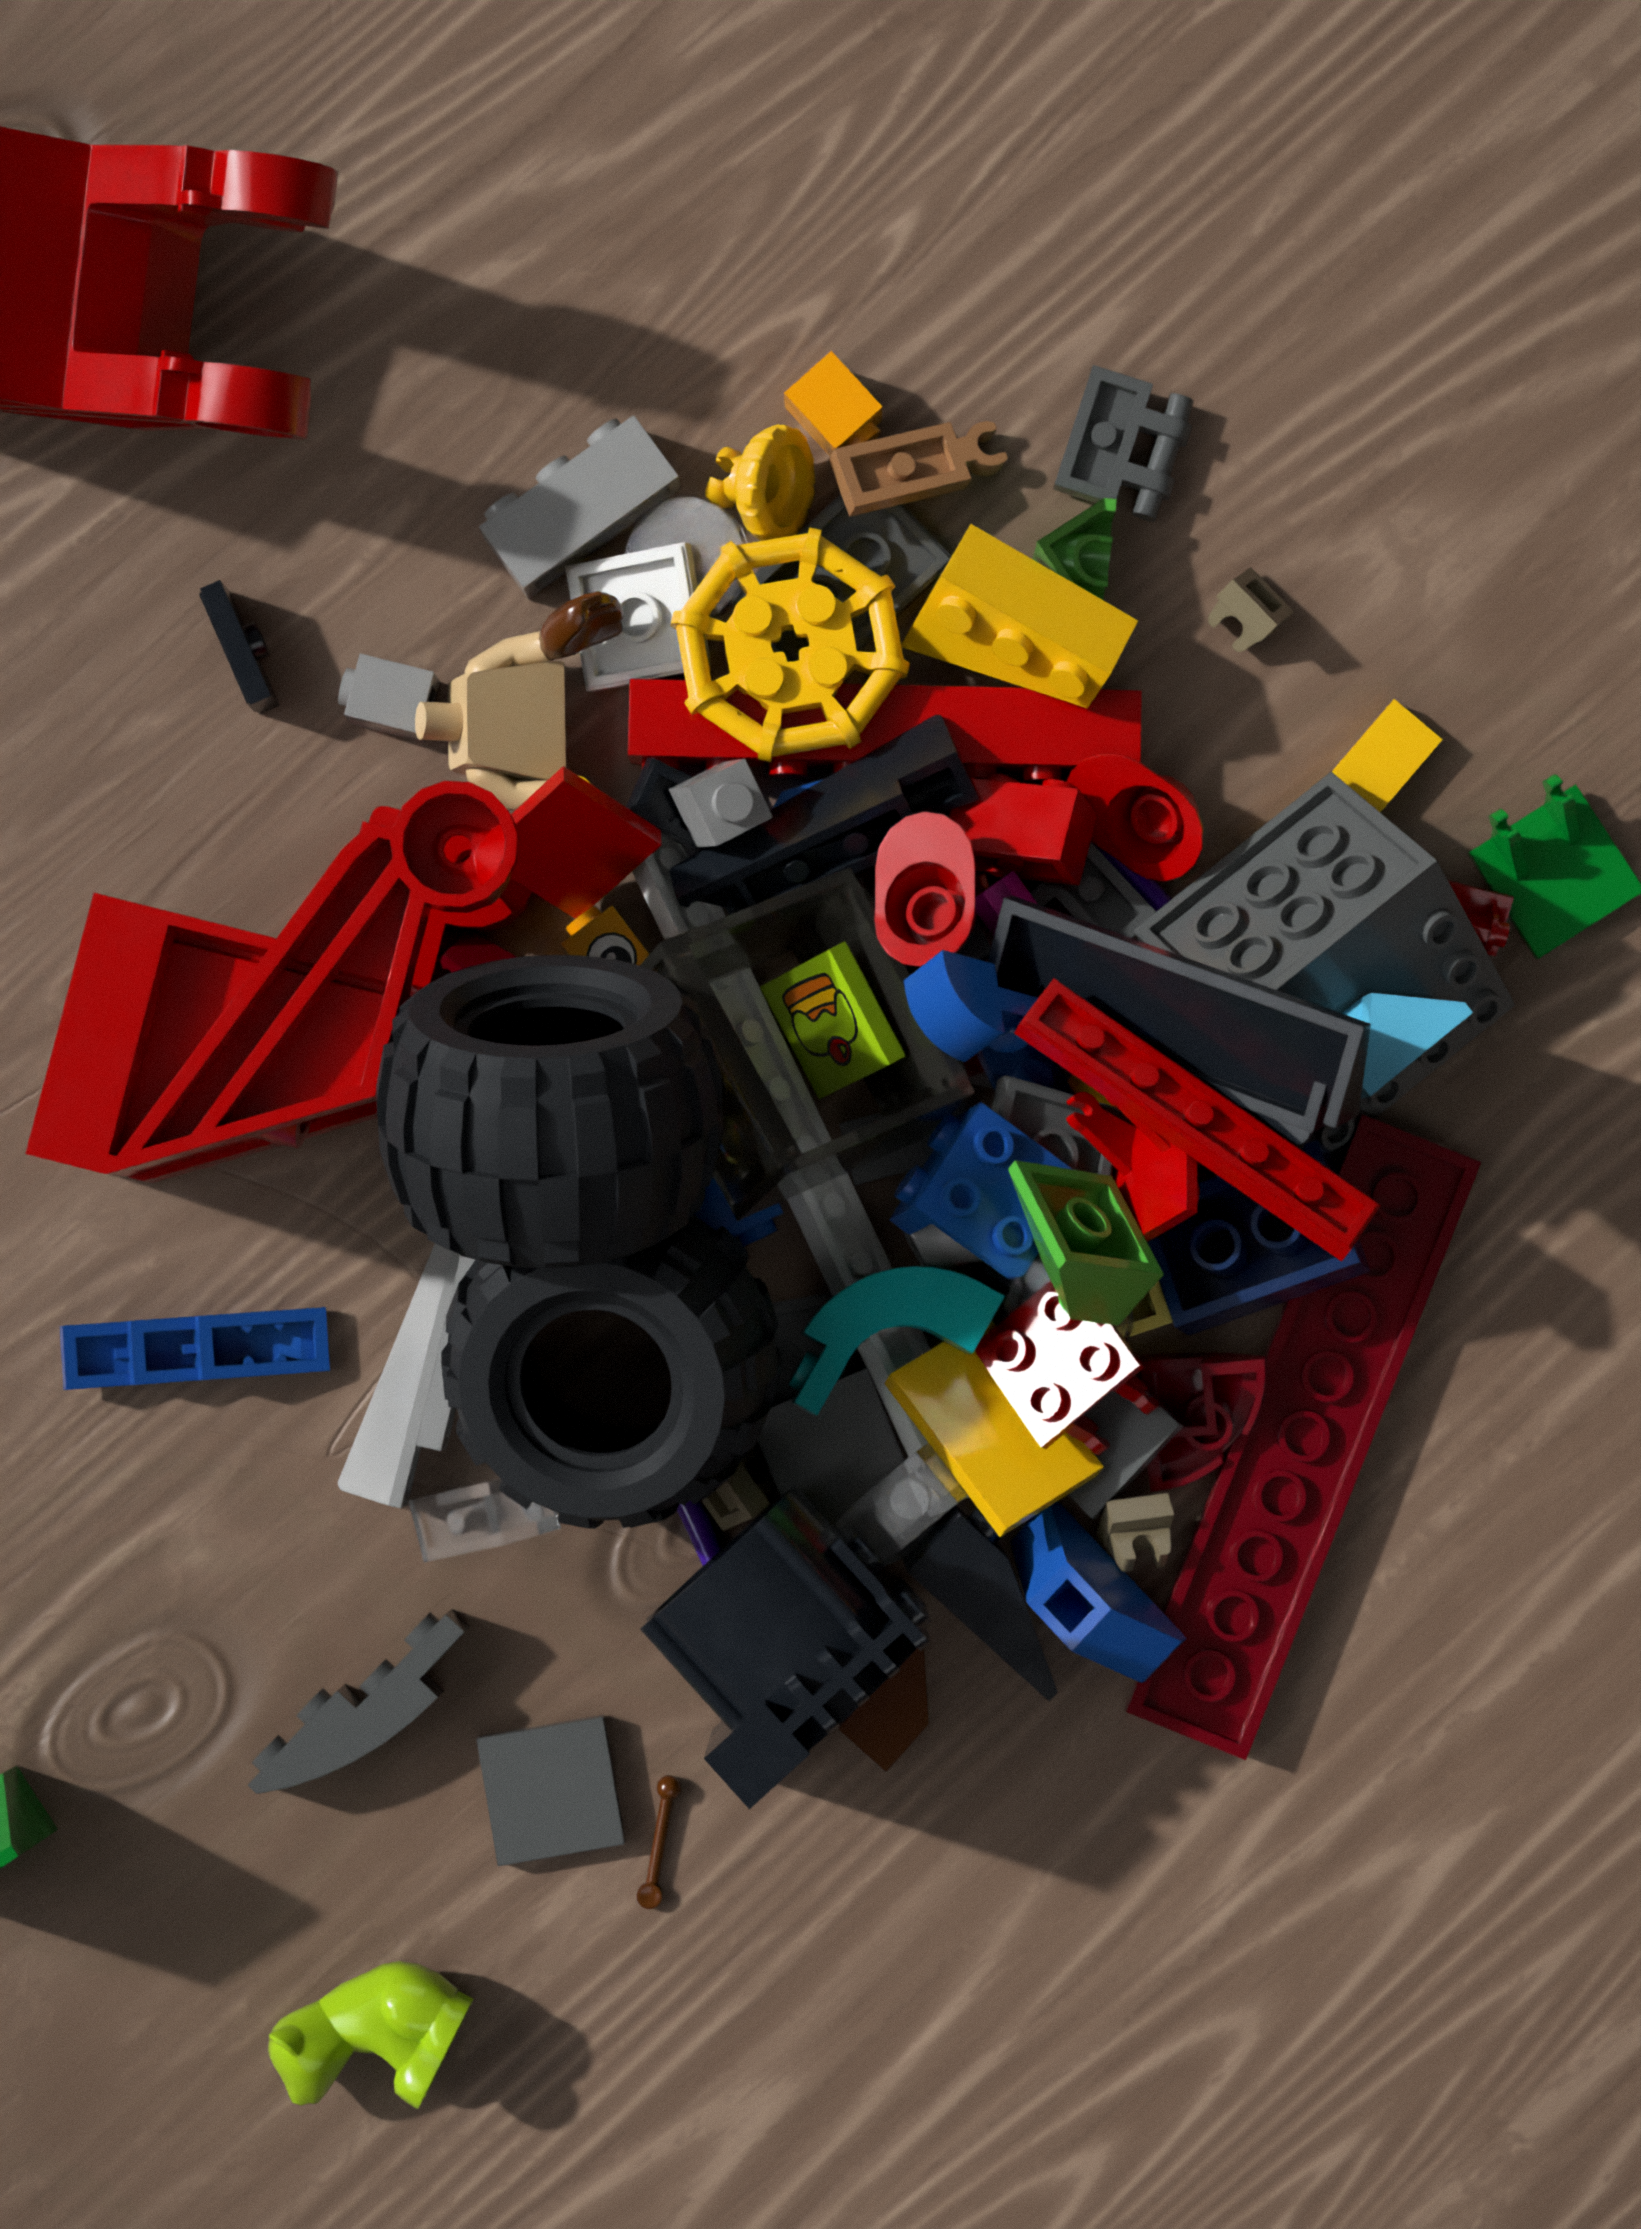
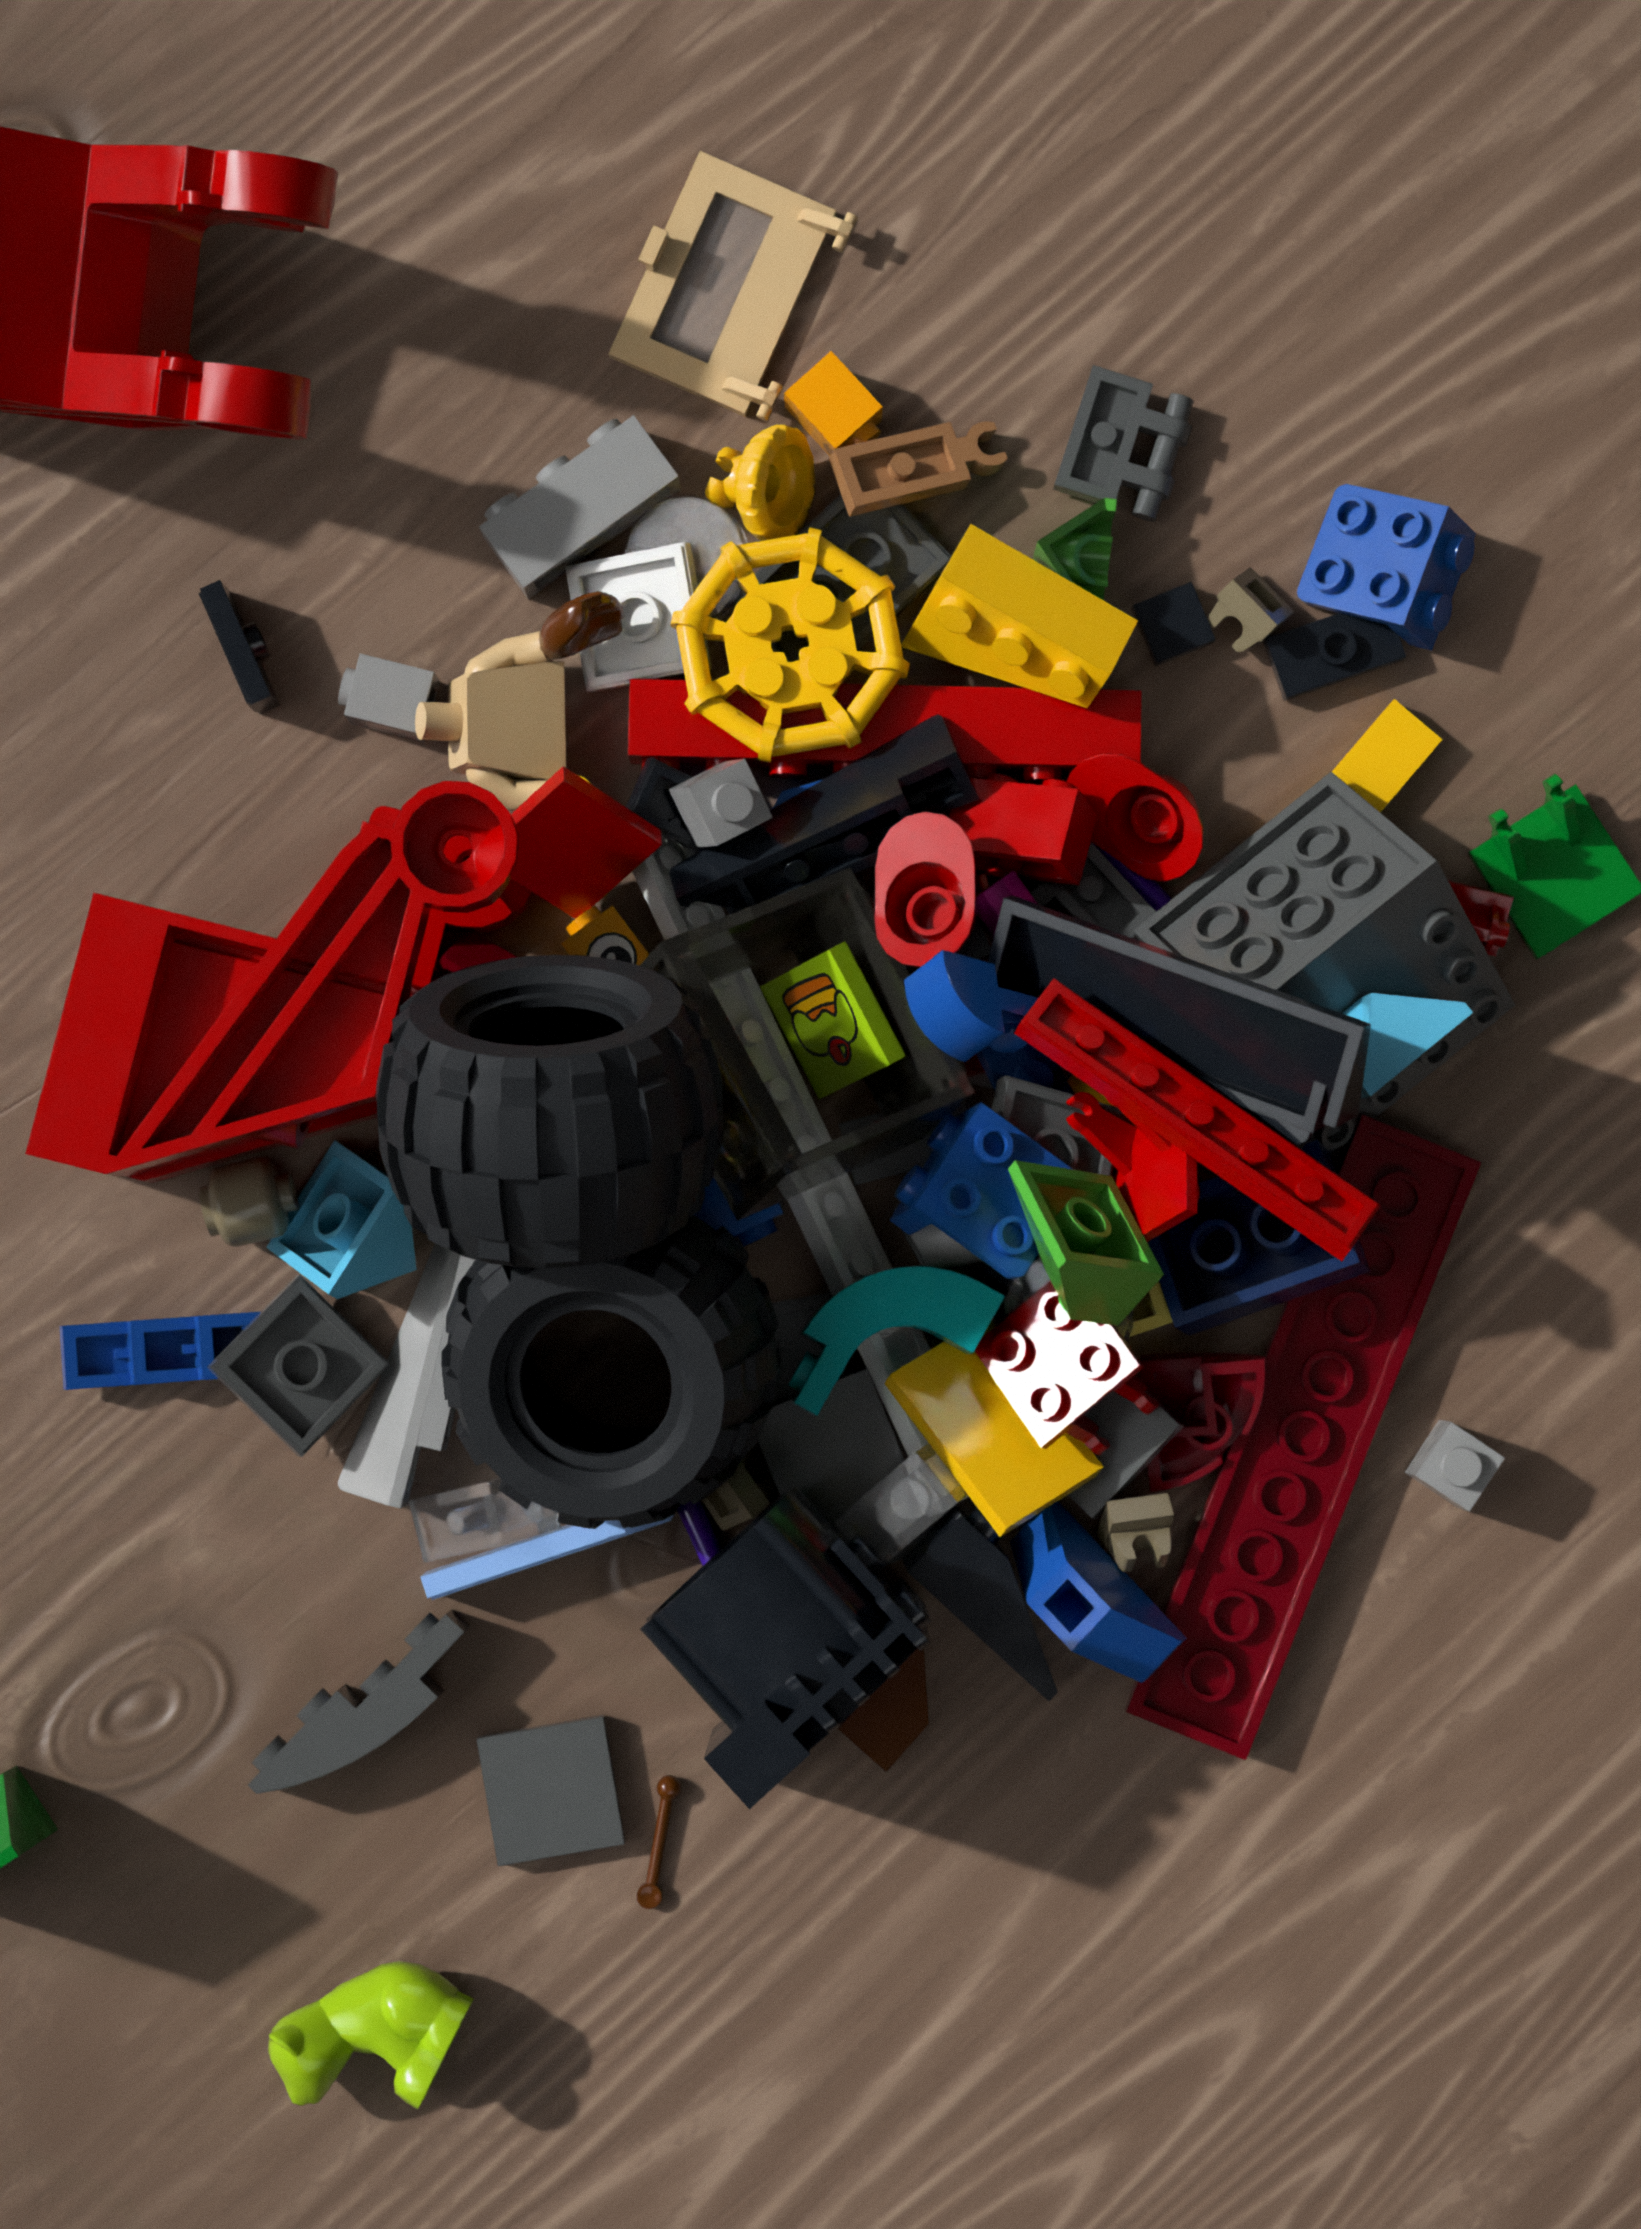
(248, 1201): none -> dark tan head
(298, 1365): none -> dark grey tile
(347, 1227): none -> medium azure slope
(521, 1556): none -> light blue tile
(724, 284): none -> tan piece
(1173, 624): none -> black tile
(1330, 652): none -> black plate
(1388, 562): none -> blue bracket
(1454, 1465): none -> light grey brick

